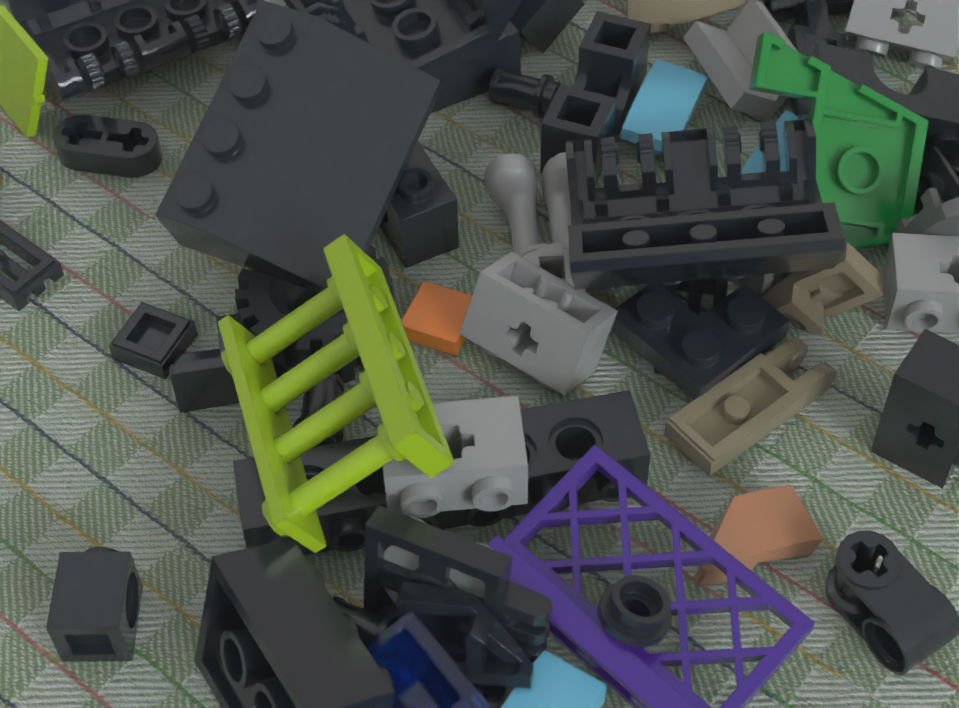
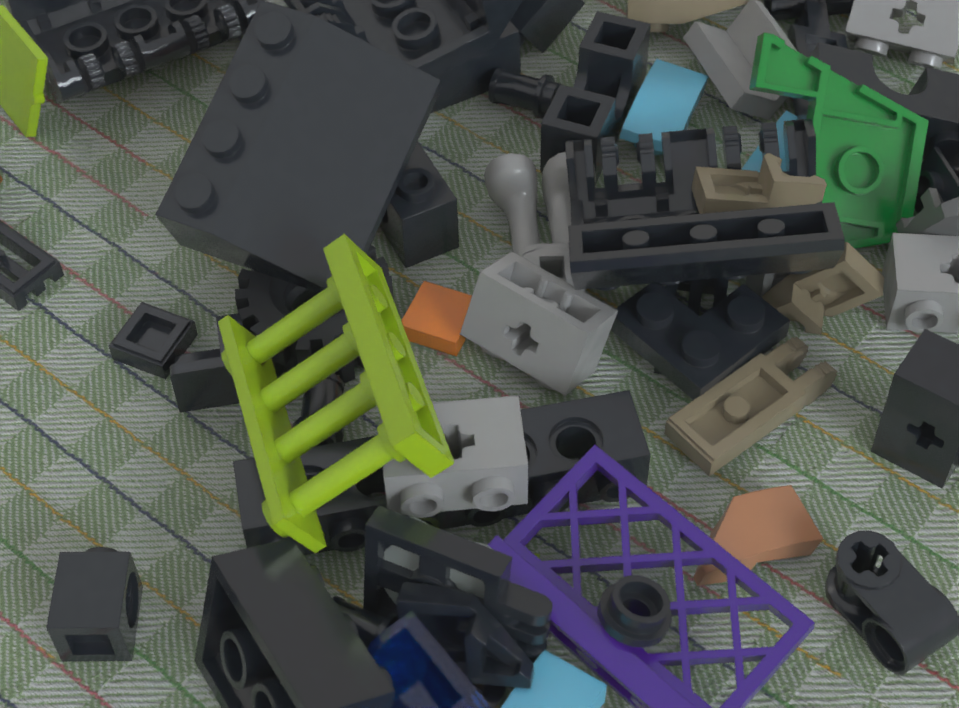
(107, 146): black beam -> none
(747, 189): none -> dark tan slope

